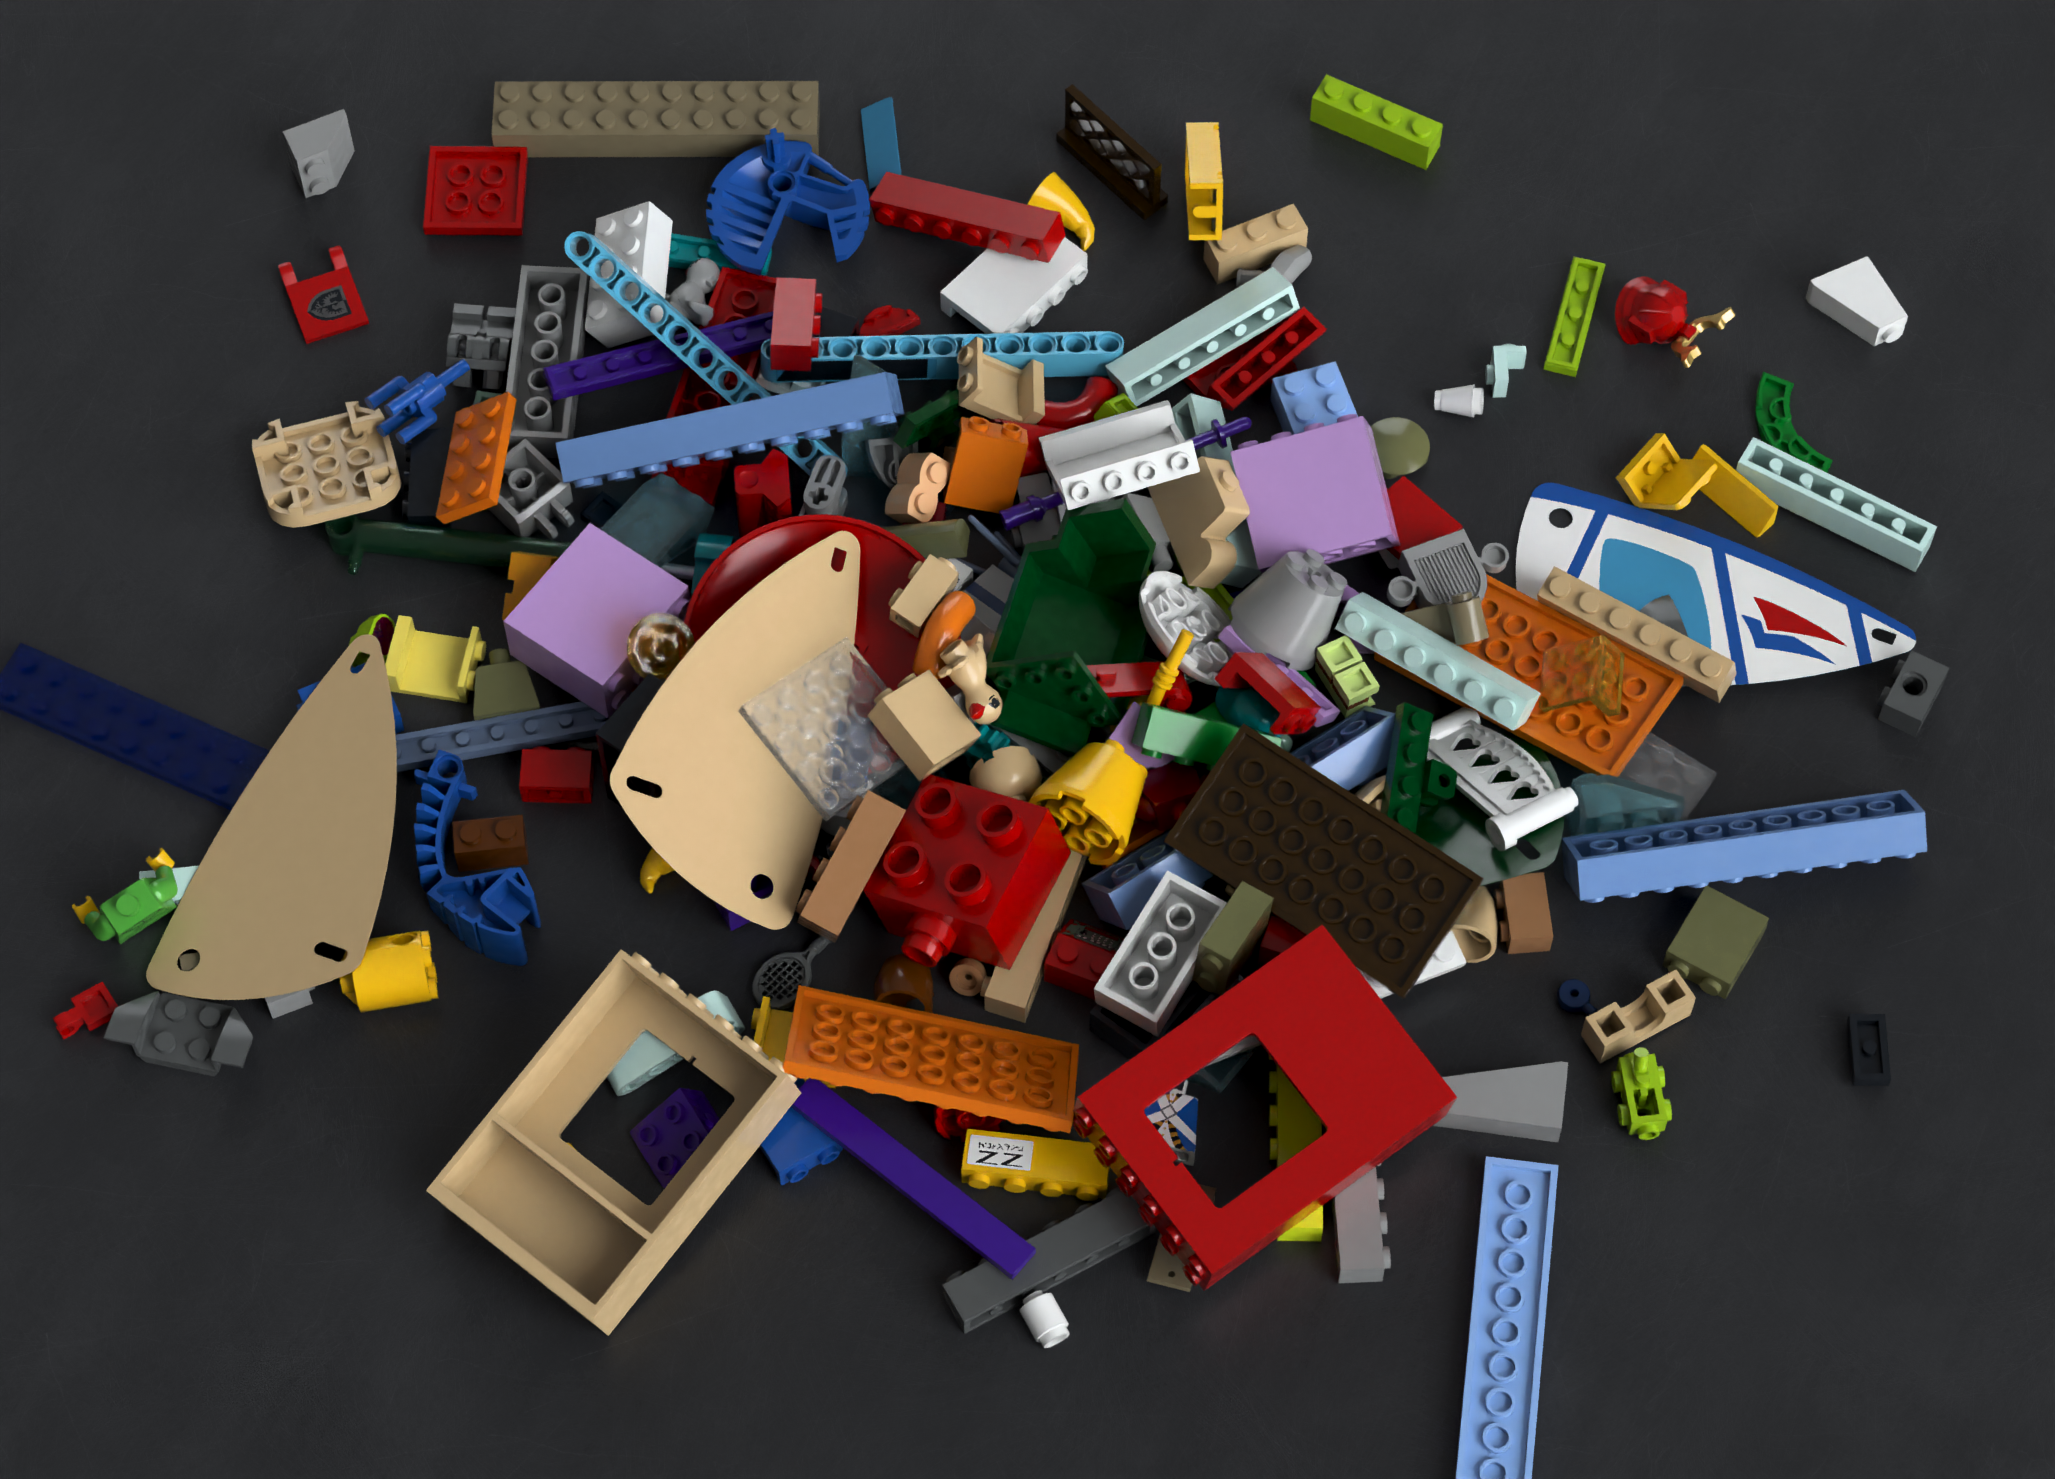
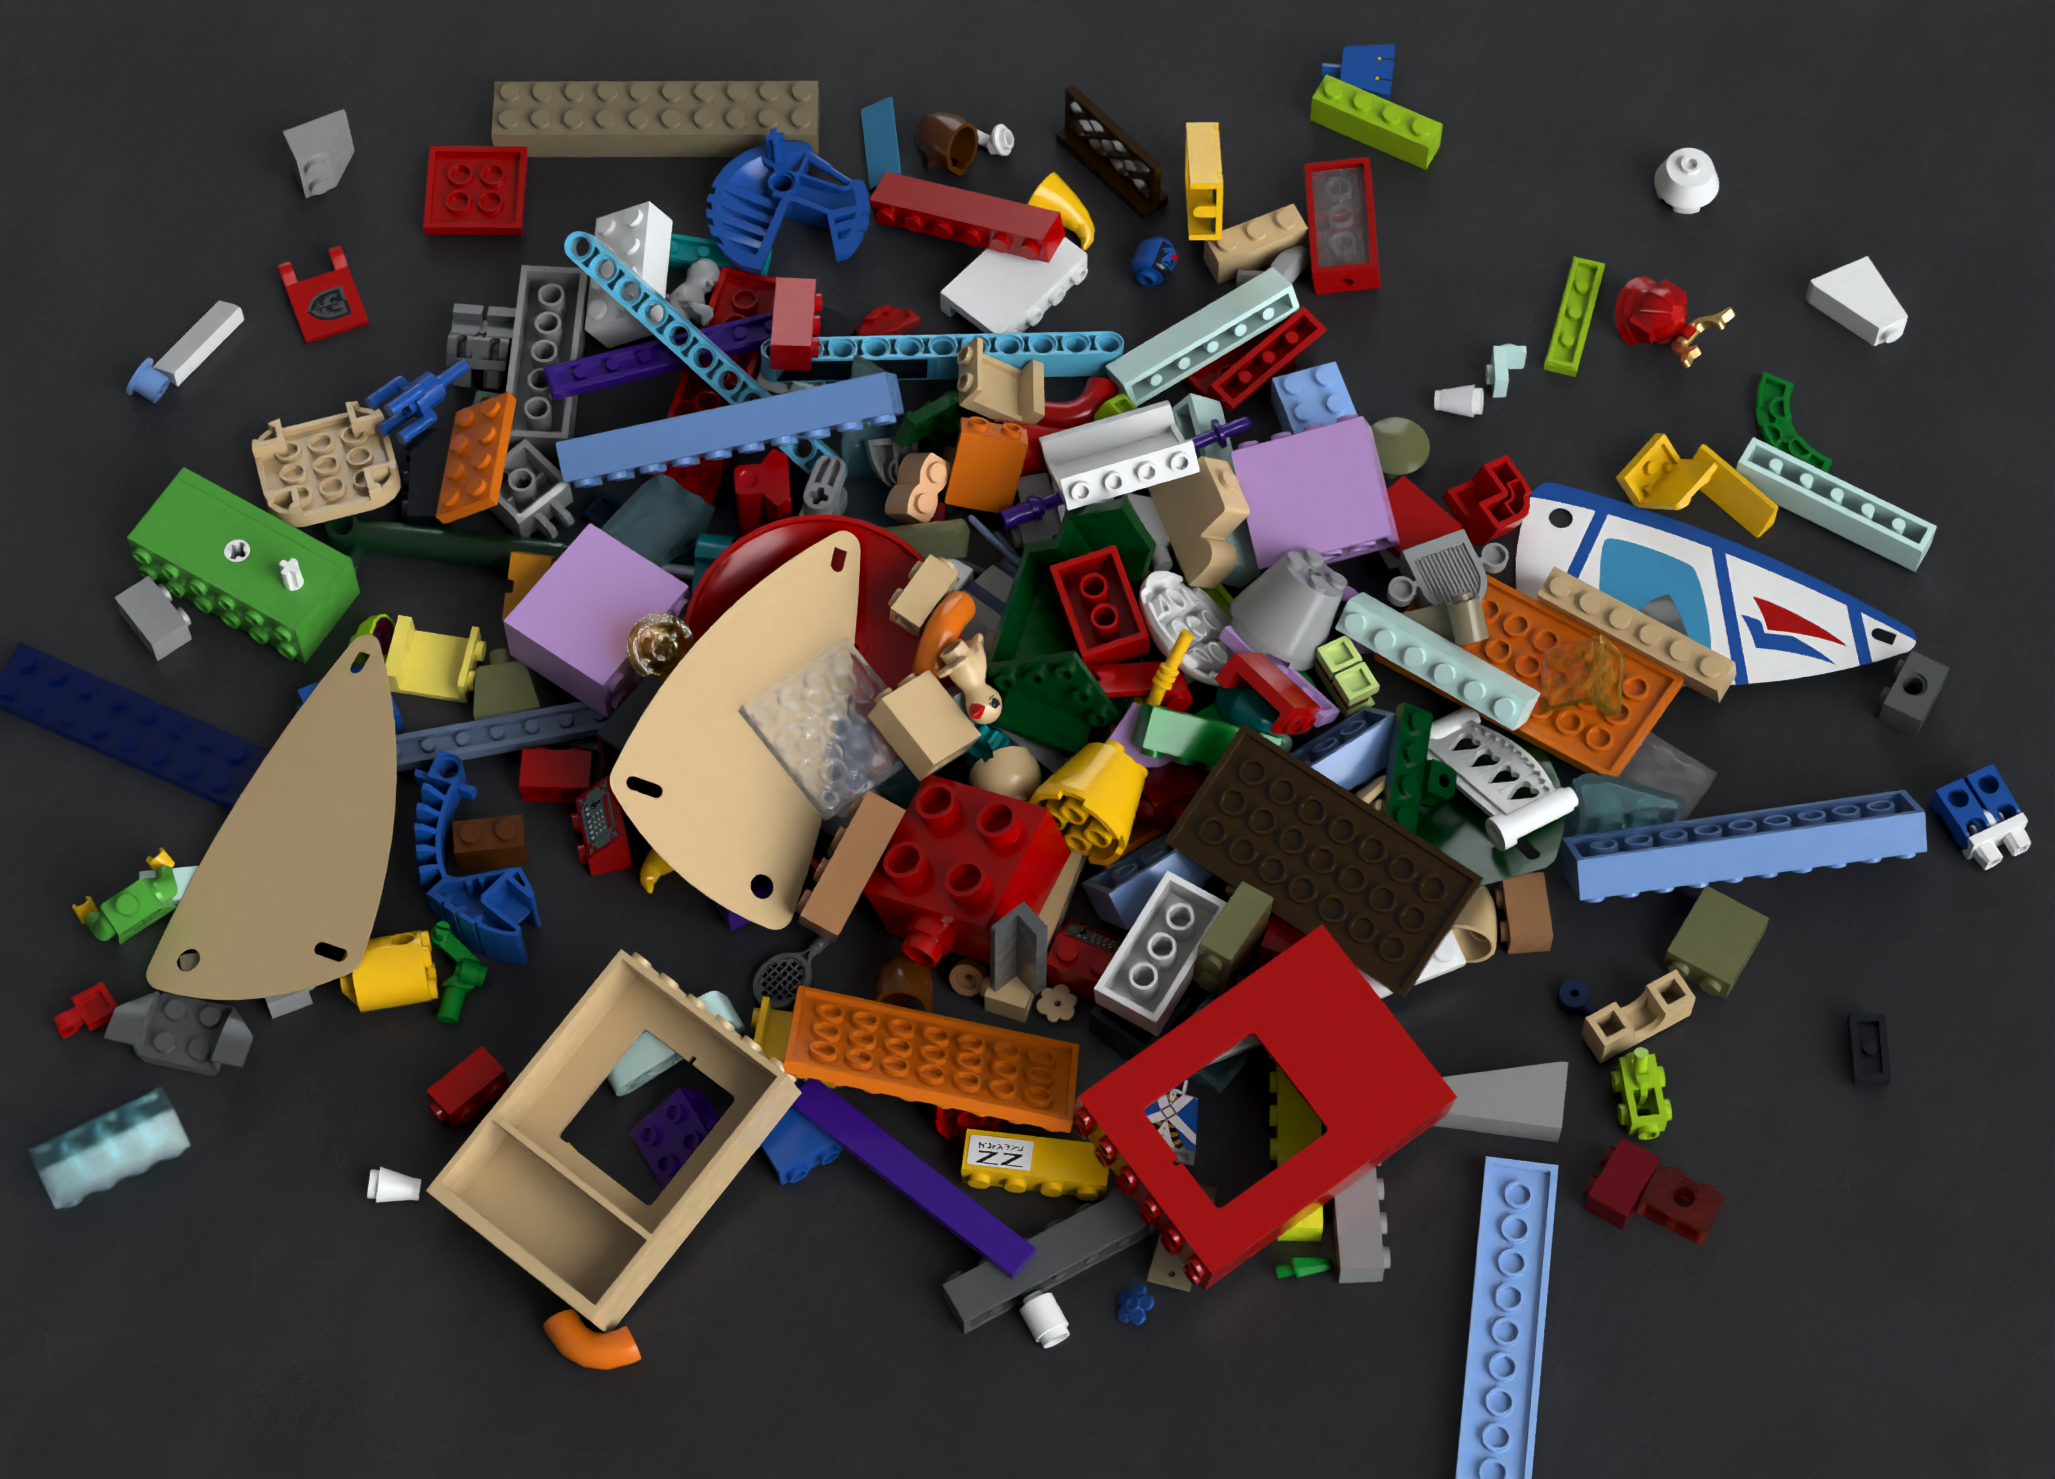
(109, 1149): none -> clear light blue slope
(148, 382): none -> medium blue piece
(153, 617): none -> light grey brick
(200, 341): none -> white slope
(244, 565): none -> bright green piece
(392, 1186): none -> white cone
(467, 973): none -> green pin
(467, 1088): none -> red brick
(588, 1347): none -> orange cylinder
(602, 830): none -> red slope
(946, 138): none -> reddish brown piece
(998, 142): none -> white plate
(1019, 949): none -> dark grey panel
(1061, 996): none -> tan plant
(1100, 607): none -> red brick
(1134, 1305): none -> blue plant
(1154, 261): none -> blue head
(1303, 1266): none -> green bar
(1342, 226): none -> brick
(1365, 68): none -> blue torso
(1491, 501): none -> red brick
(1621, 1182): none -> dark red piece
(1687, 180): none -> white cone
(1691, 1221): none -> clear red brick
(1982, 816): none -> blue hips

